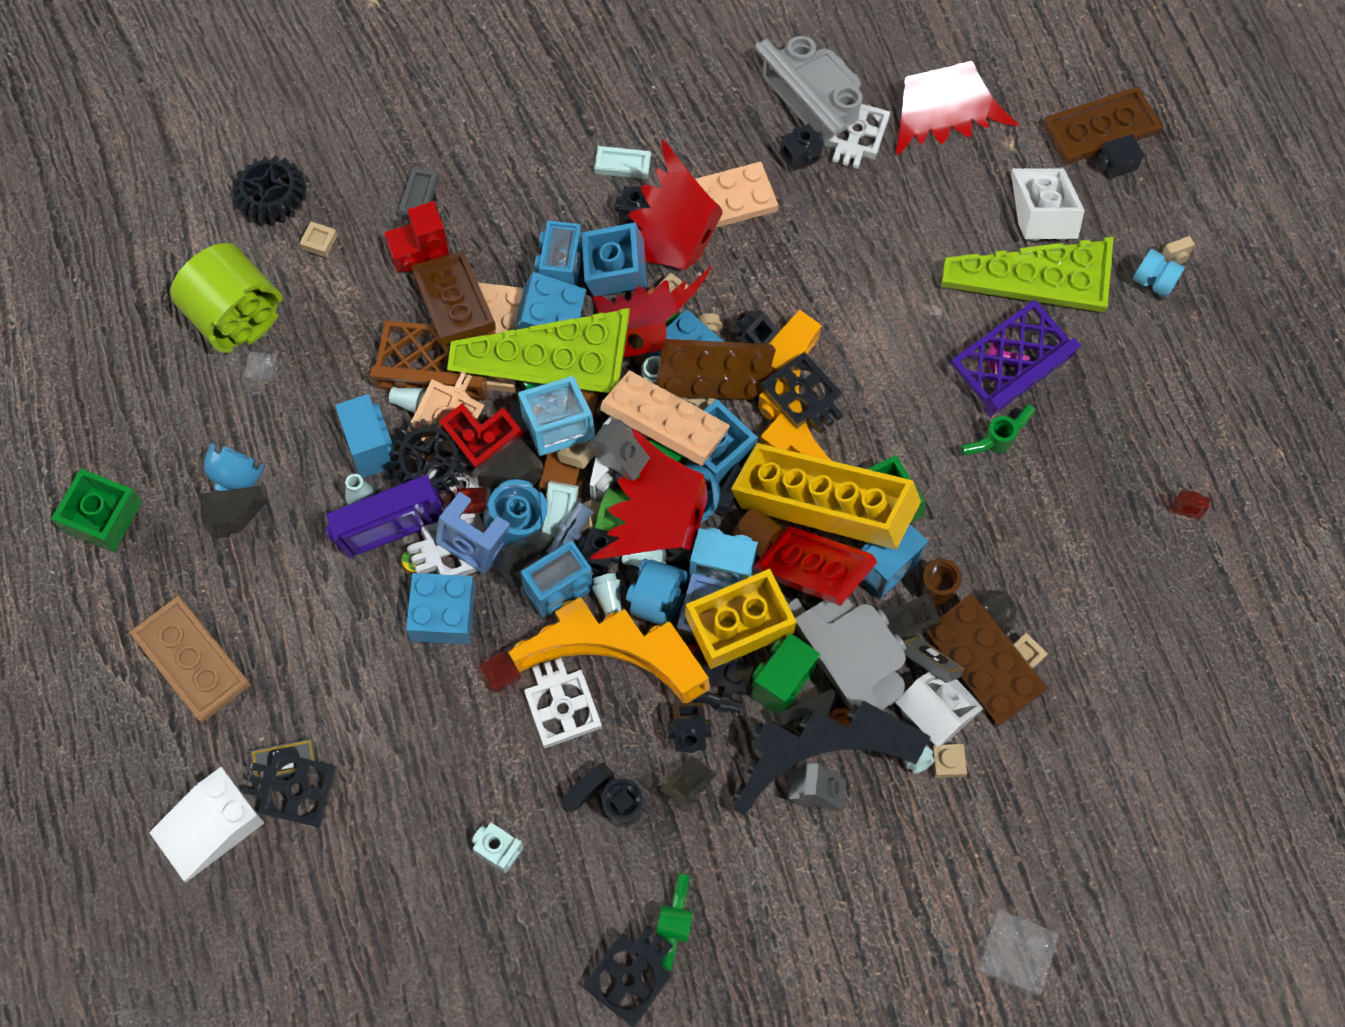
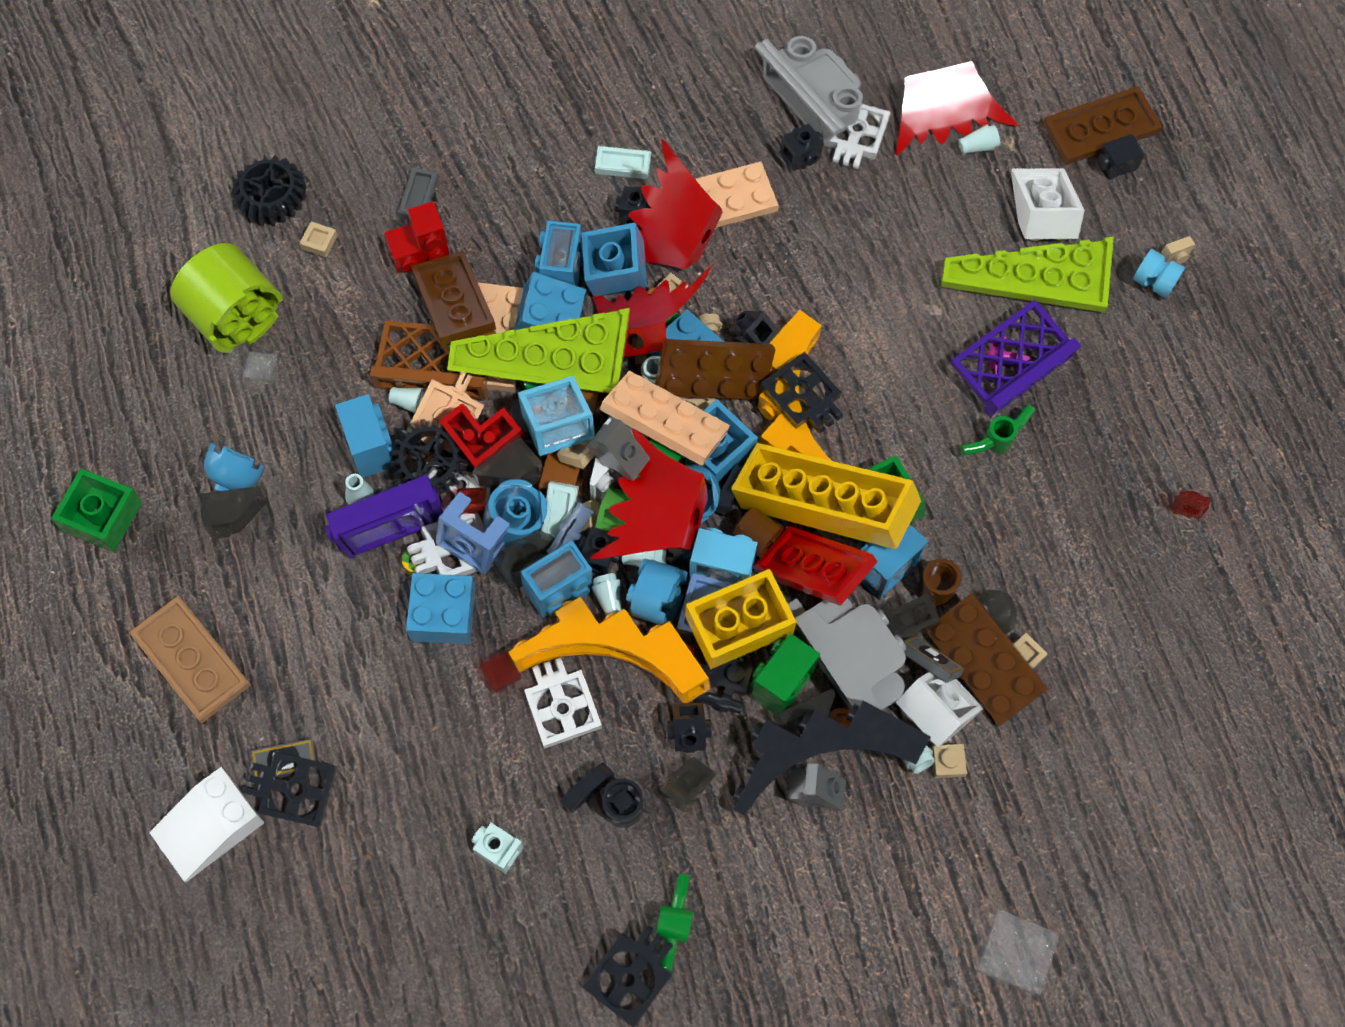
(980, 140): none -> light aqua cone

